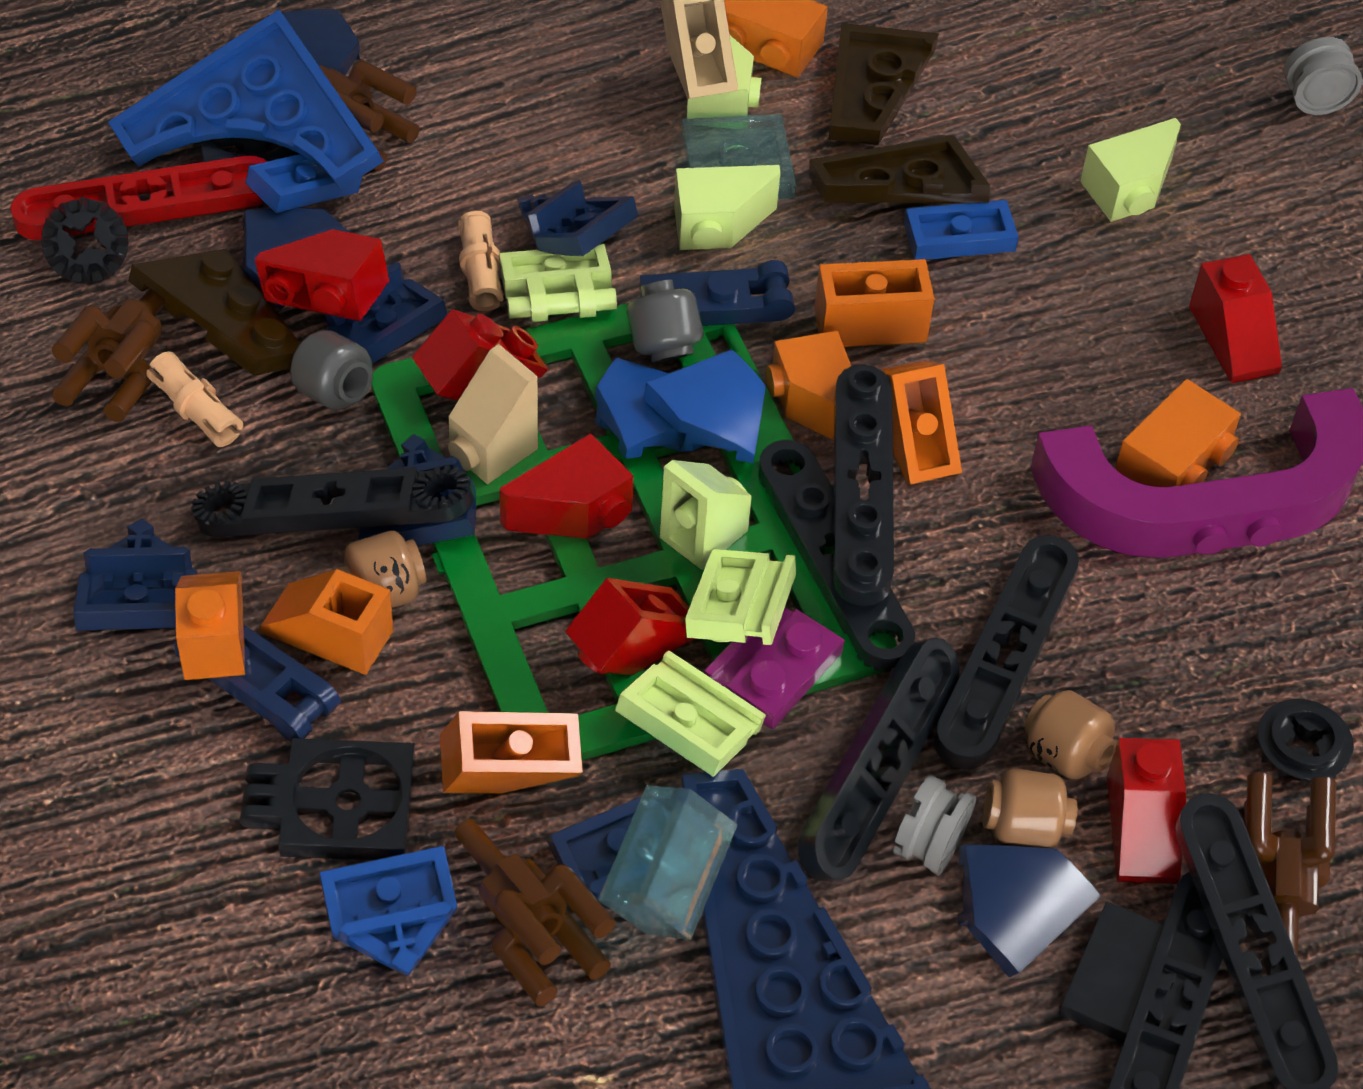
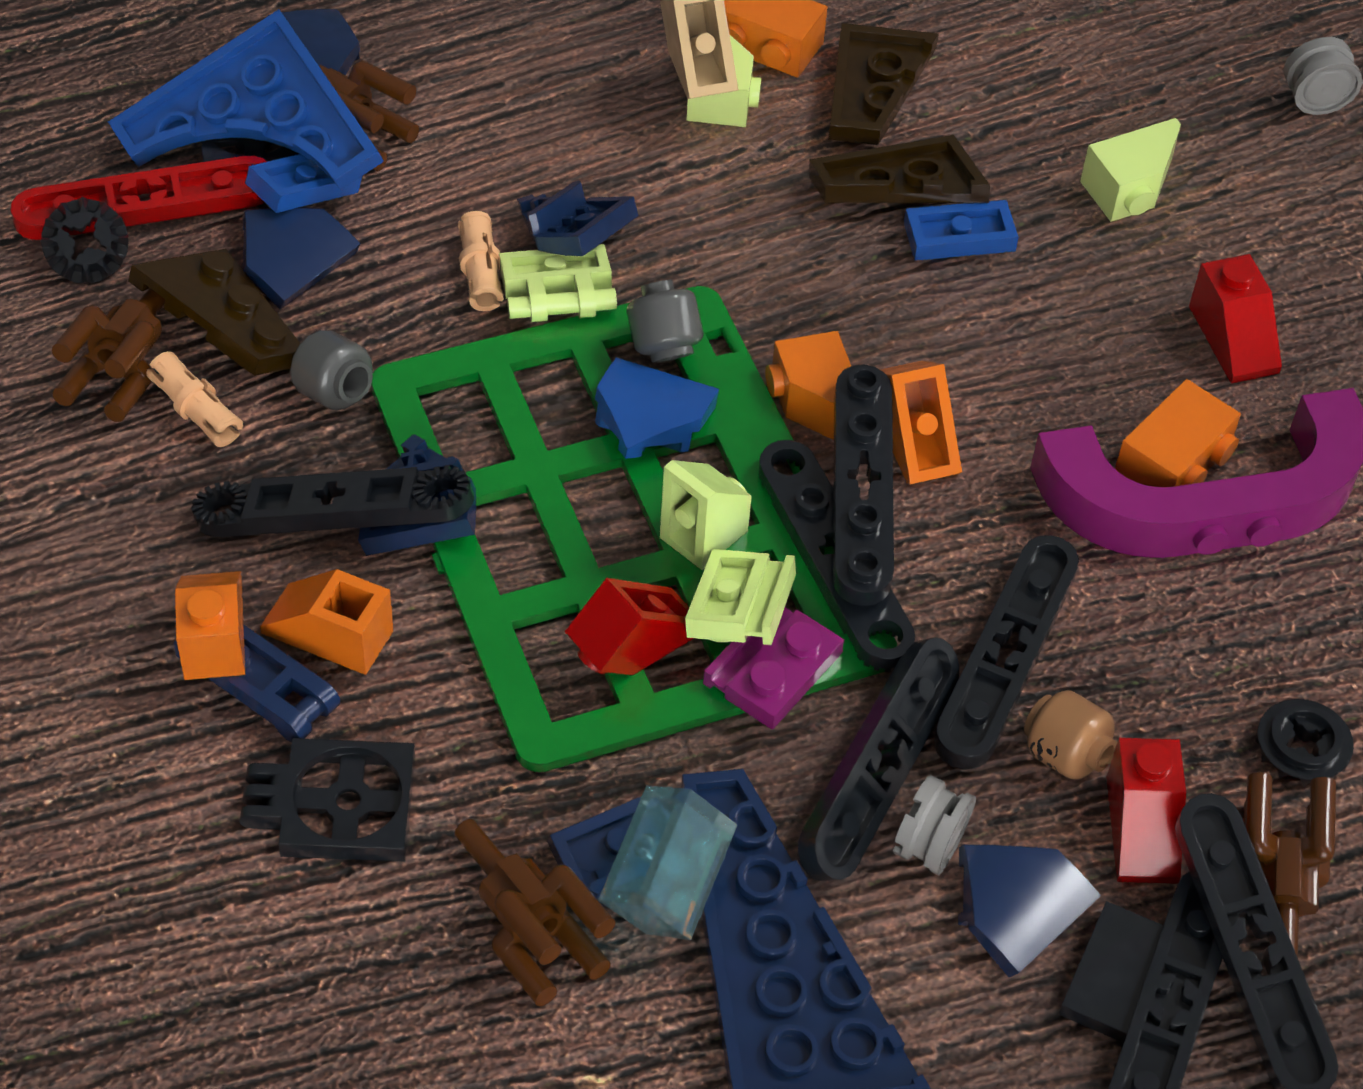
(131, 582): dark blue slope -> none
(325, 273): red slope -> none
(388, 563): medium nougat head -> none
(391, 905): blue slope -> none
(395, 317): dark blue slope -> none
(461, 344): red slope -> none
(495, 417): tan slope -> none
(508, 751): orange slope -> none
(569, 493): red slope -> none
(690, 713): yellowish green plate -> none
(712, 403): blue slope -> none
(722, 203): yellowish green slope -> none
(726, 294): dark blue plate -> none
(740, 142): clear light blue tile -> none
(875, 302): orange brick -> none
(1028, 809): medium nougat head -> none

